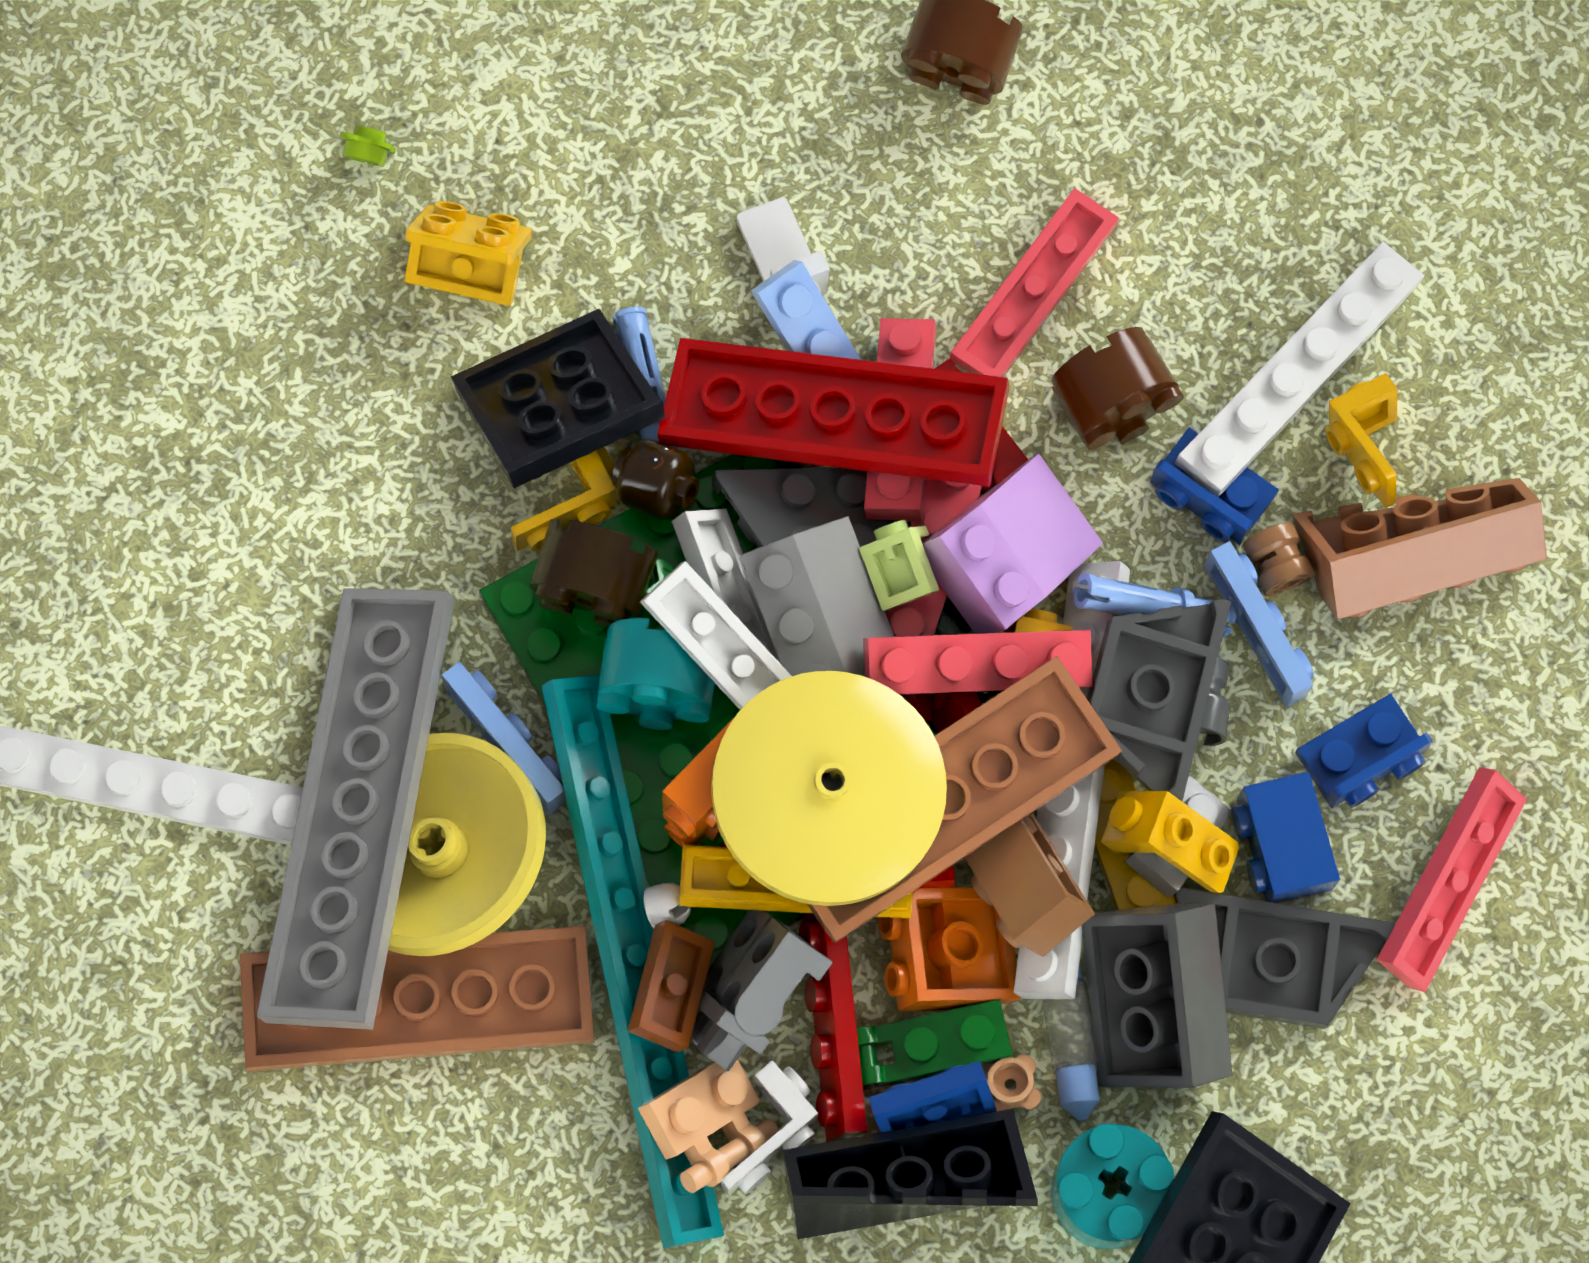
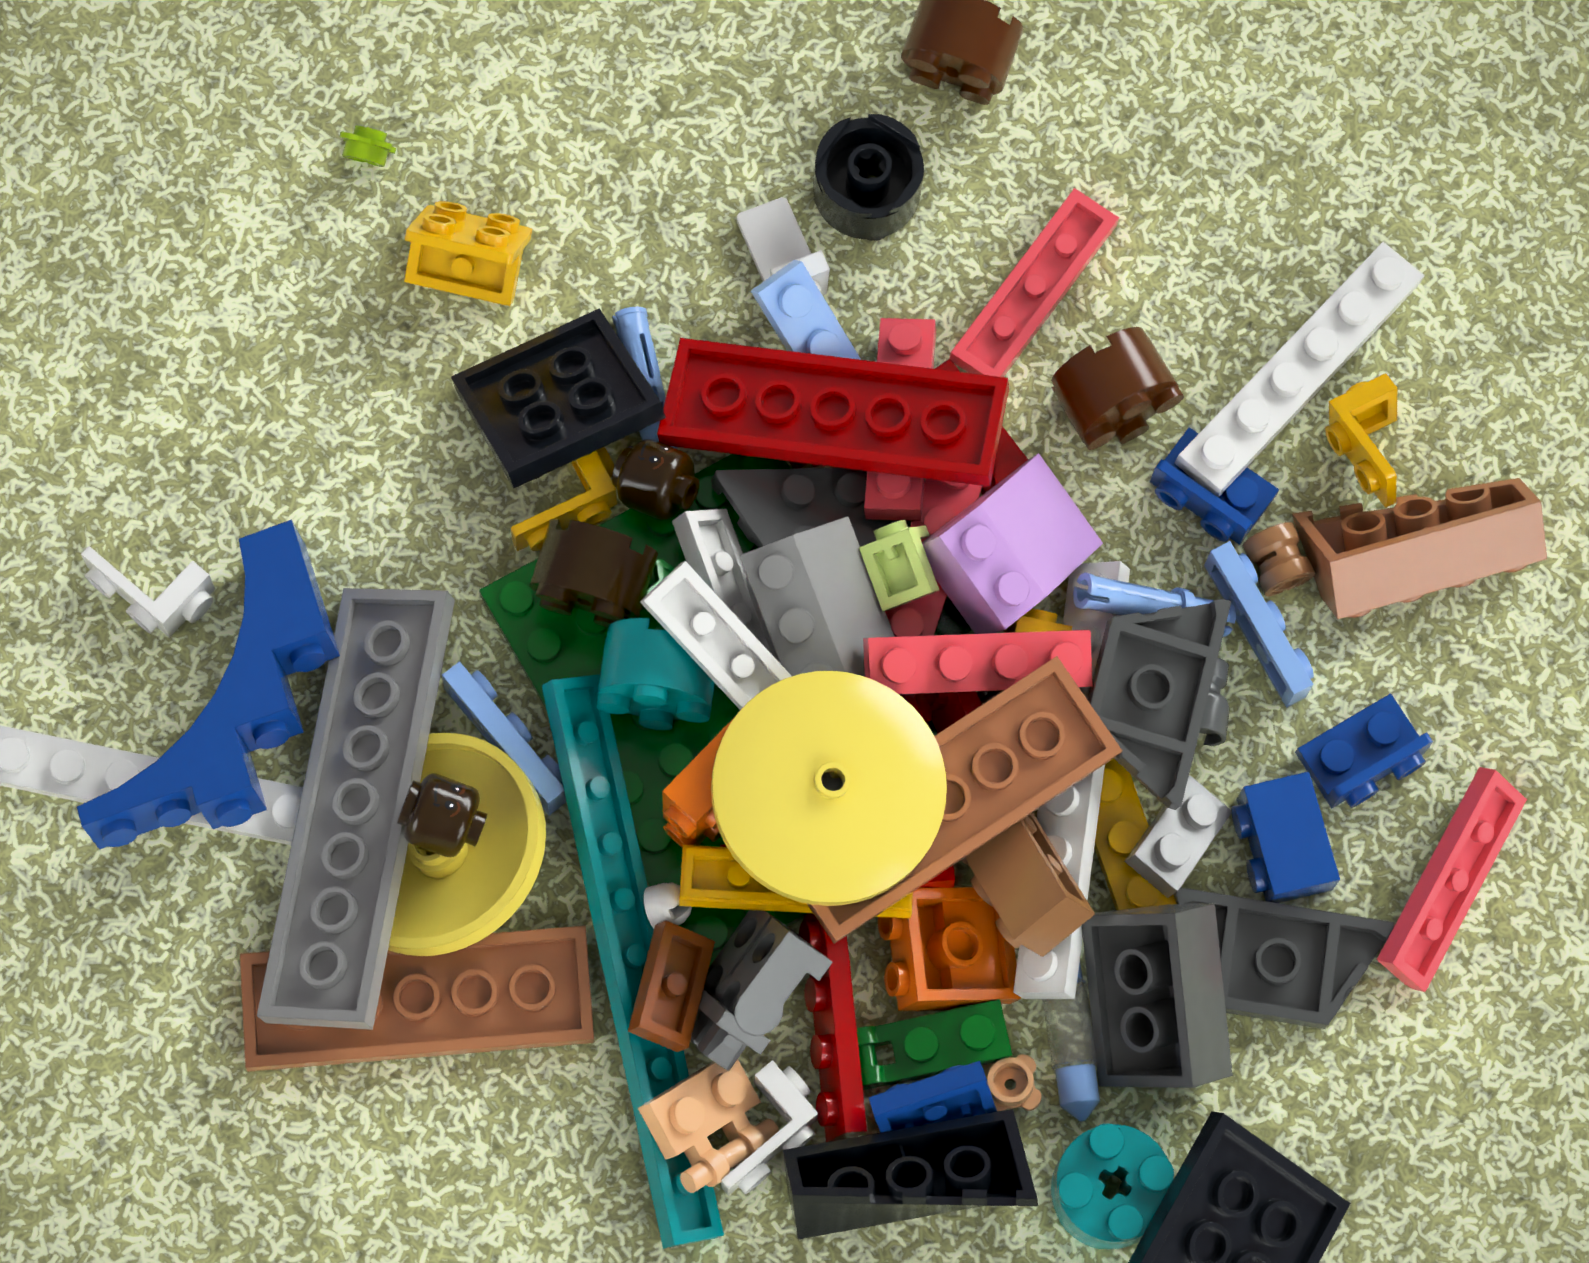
(182, 600): none -> white bracket
(252, 708): none -> blue arch
(441, 815): none -> dark brown head
(841, 173): none -> black brick
(1175, 832): yellow bracket -> none

